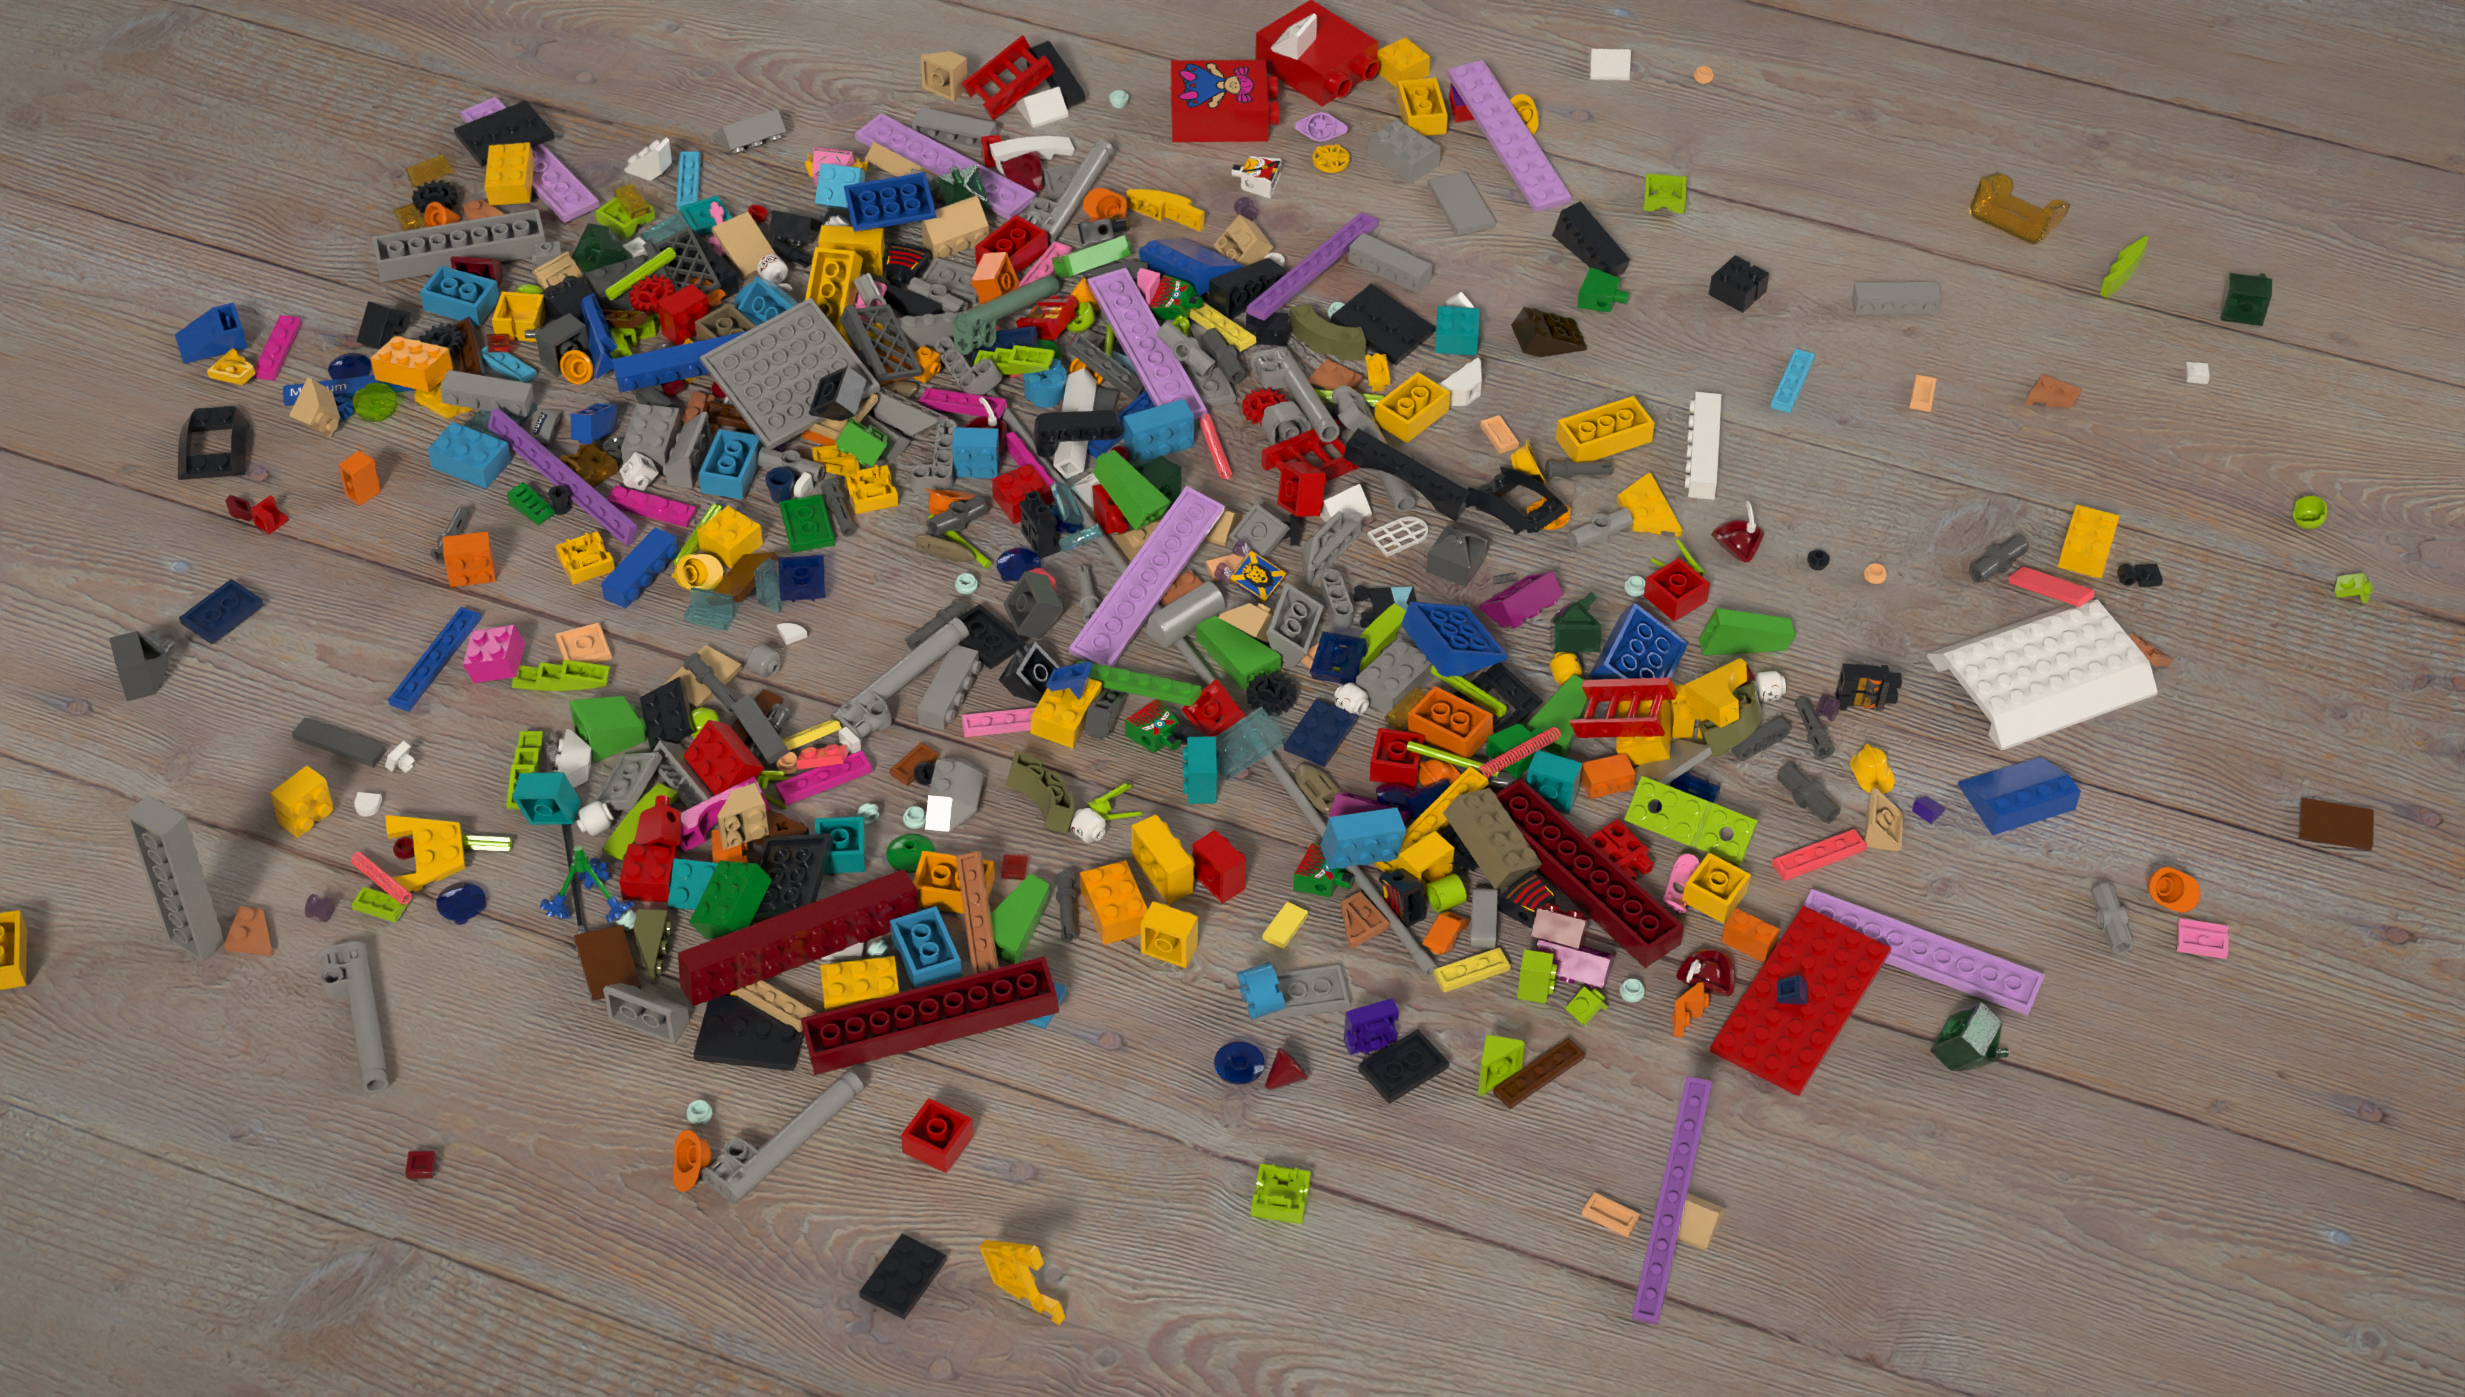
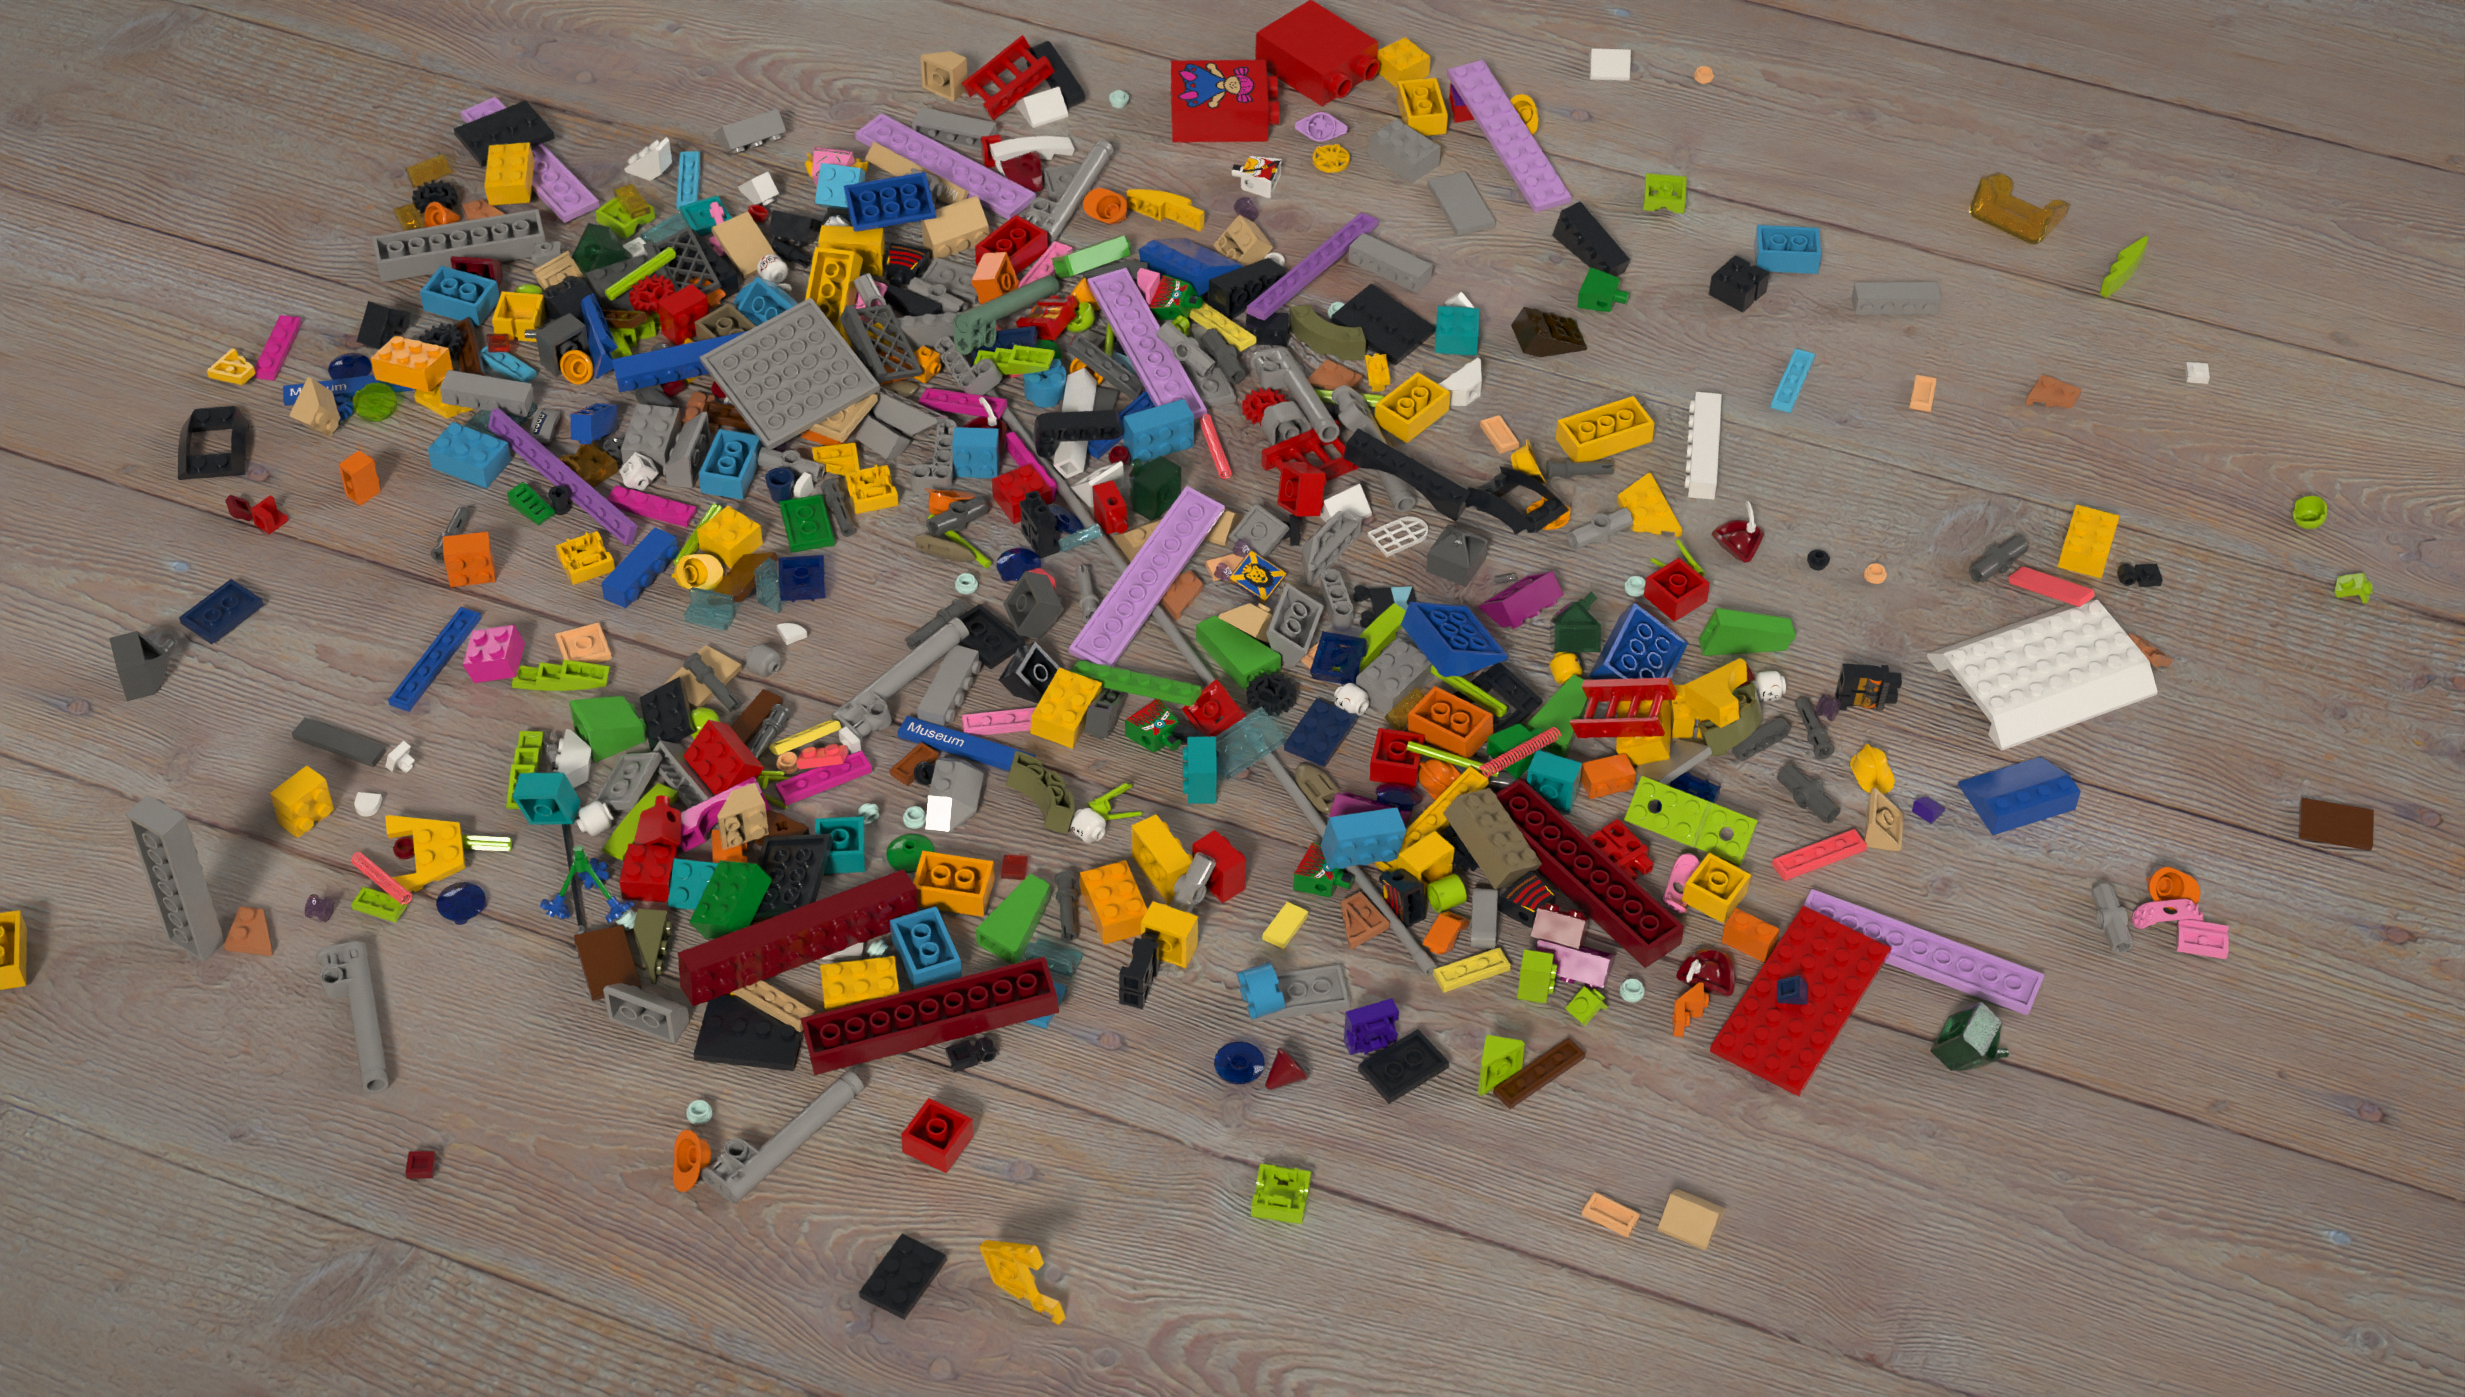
(211, 334): blue slope -> none
(759, 729): dark grey tile -> none
(760, 189): none -> white slope
(838, 395): black slope -> none
(861, 442): bright green brick -> none
(958, 743): none -> blue tile
(964, 184): clear green piece -> none
(965, 1056): none -> black plate
(977, 912): nougat tile -> none
(1059, 959): none -> clear light blue panel
(1067, 503): clear light blue tile -> none
(1072, 677): blue slope -> none
(1102, 228): black torso -> none
(1129, 490): bright green slope -> none
(1138, 978): none -> black hips
(1183, 614): light grey brick -> none
(1191, 887): none -> light grey piece
(1297, 38): white slope -> none
(1423, 798): clear blue tile -> none
(1672, 1201): medium lavender plate -> none
(1787, 249): none -> dark azure brick
(2153, 912): none -> bright pink piece
(2246, 299): clear green piece -> none

